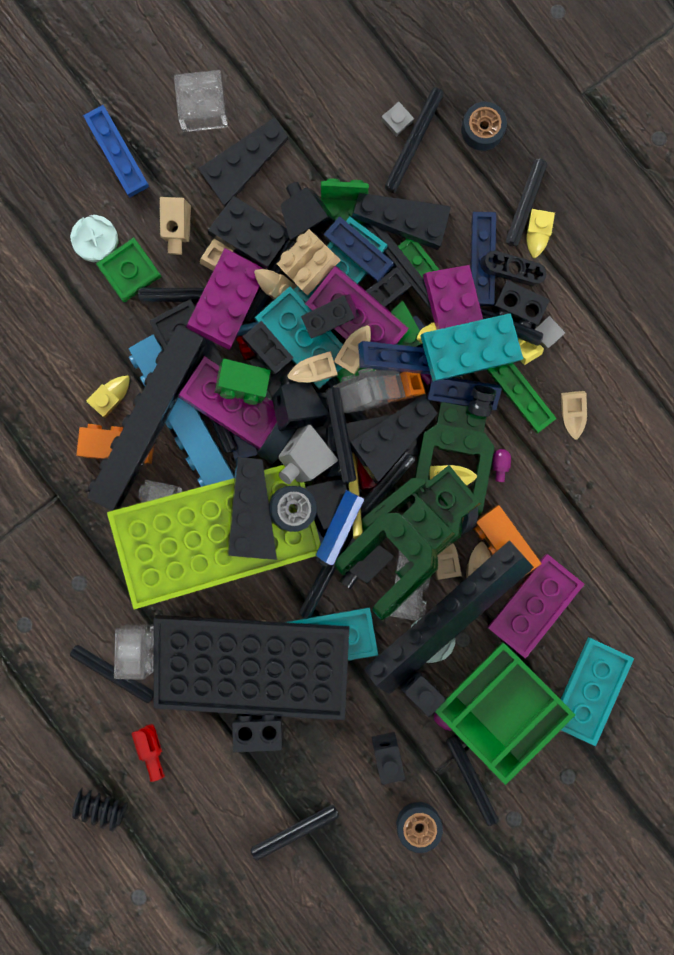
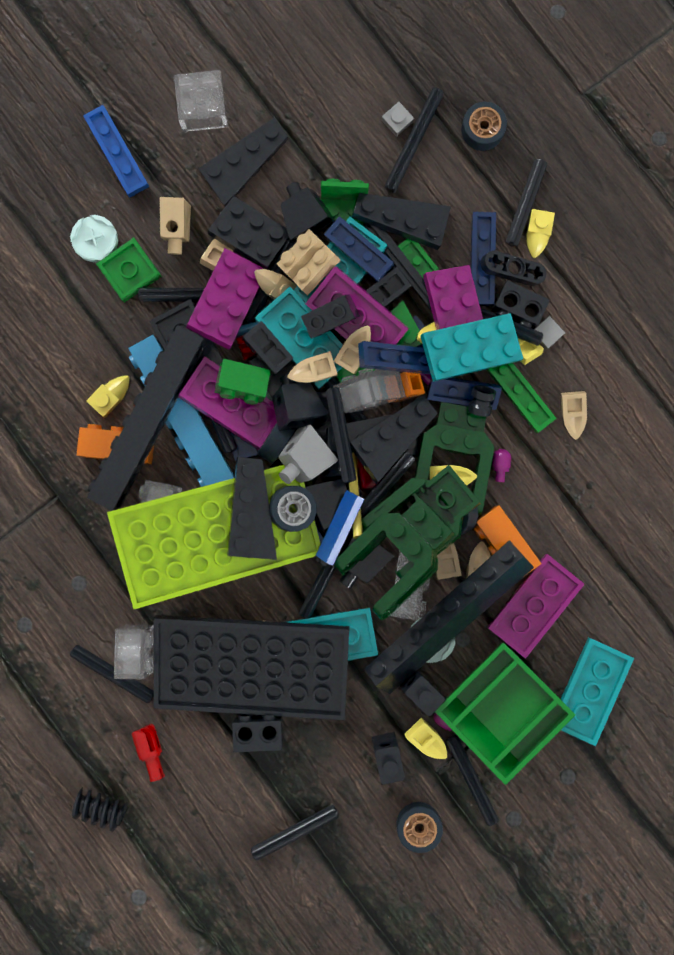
(427, 740): none -> light yellow plate

